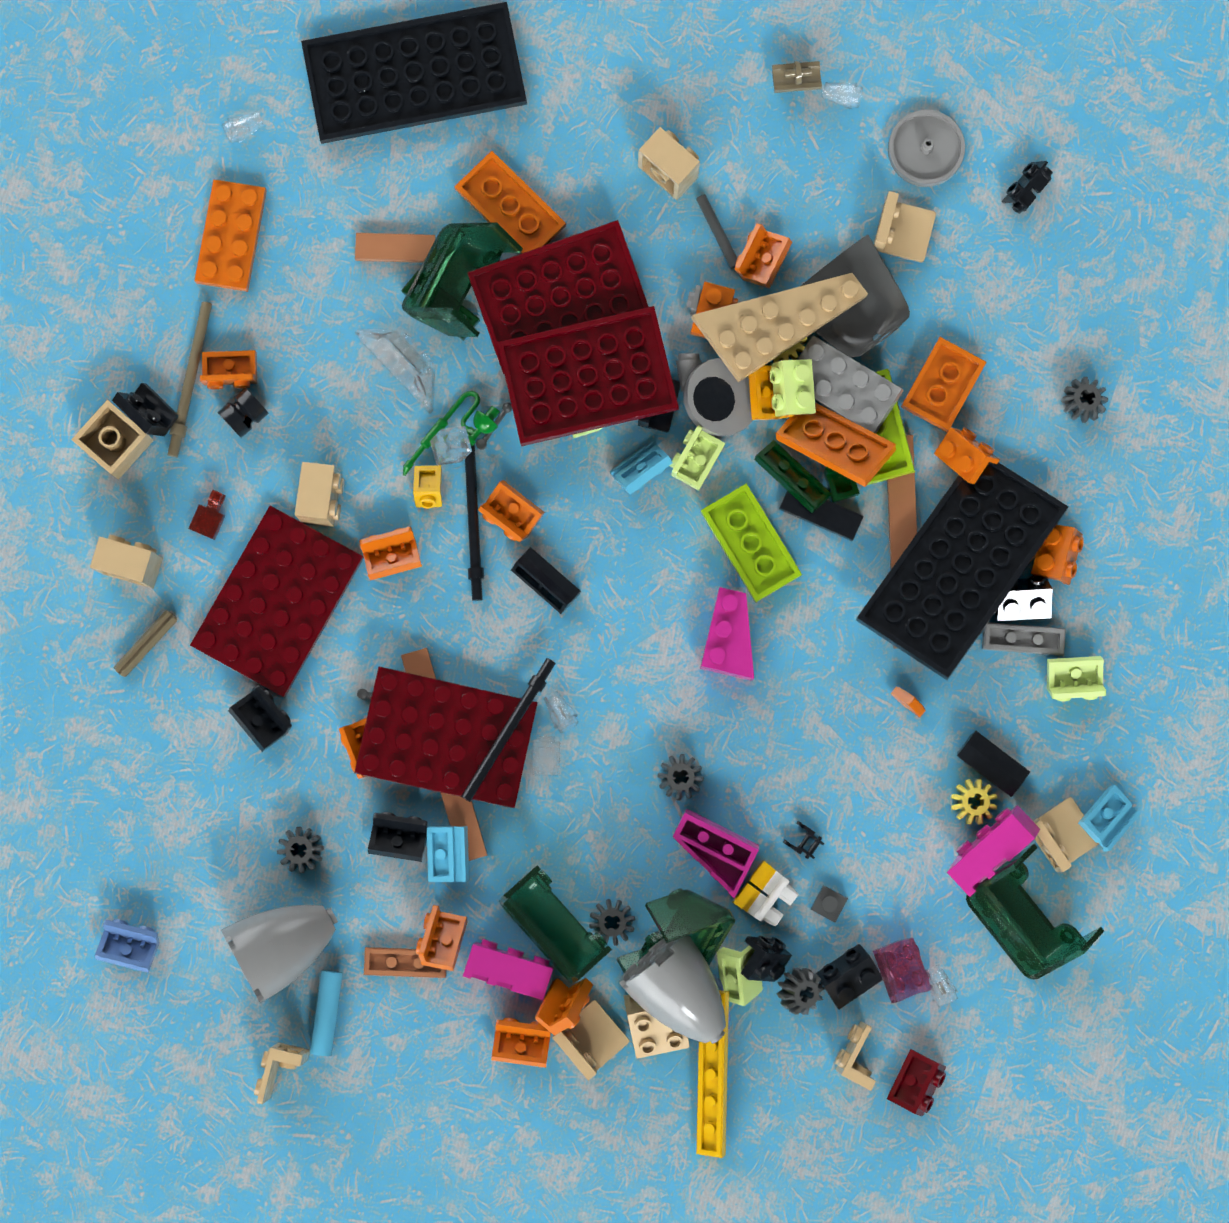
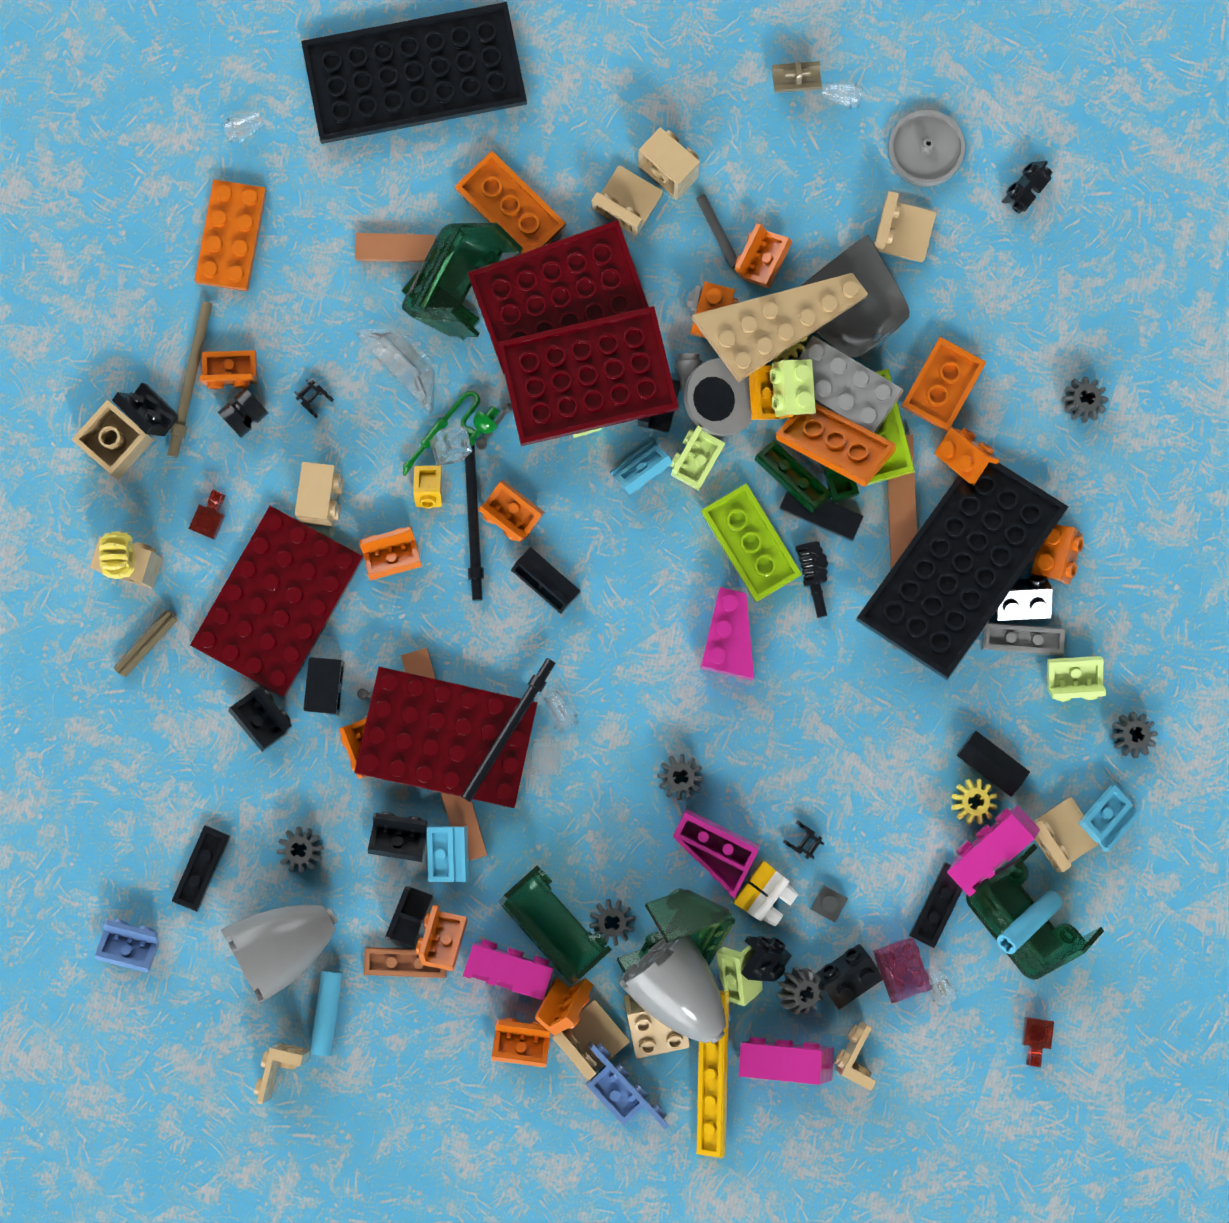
(117, 555): none -> light yellow gear
(201, 868): none -> black tile
(306, 403): none -> black piece
(324, 685): none -> black panel
(409, 916): none -> black panel
(617, 1092): none -> medium blue bracket
(627, 200): none -> tan bracket
(786, 1061): none -> dark pink wedge
(814, 568): none -> black piece
(908, 701): orange tile -> none
(917, 1083): dark red bracket -> none
(936, 908): none -> black tile
(1029, 922): none -> medium azure piece
(1037, 1035): none -> clear red plate
(1142, 731): none -> dark grey gear

